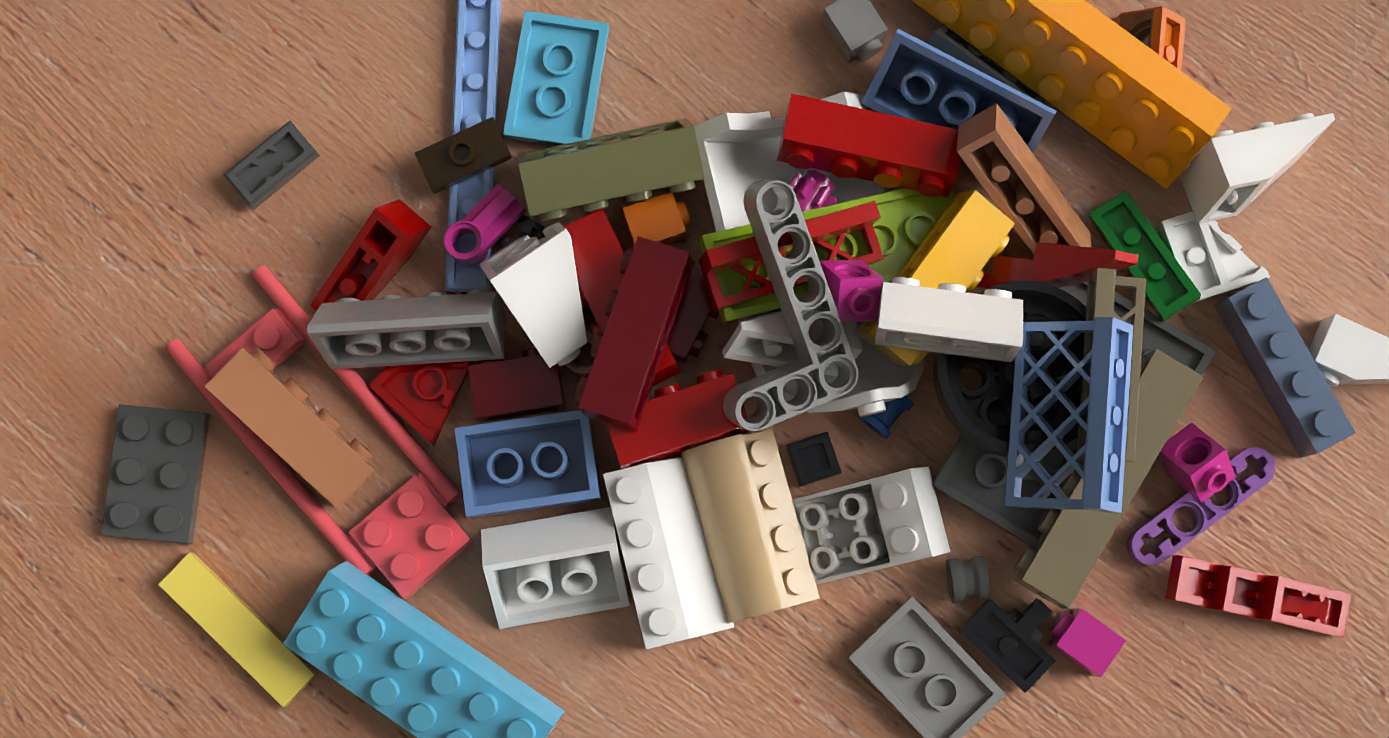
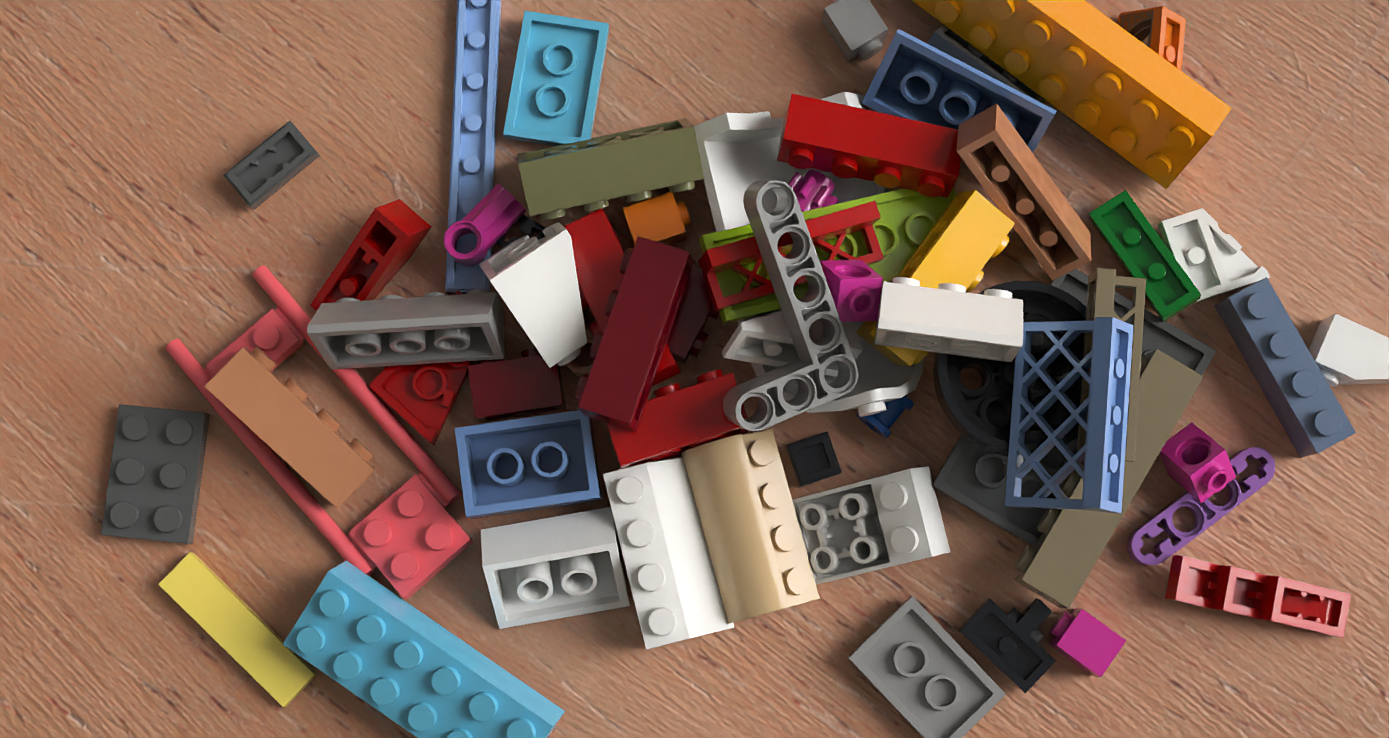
(463, 155): dark brown plate -> none
(967, 579): dark grey wheel -> none
(1056, 265): red slope -> none
(1243, 164): white slope -> none

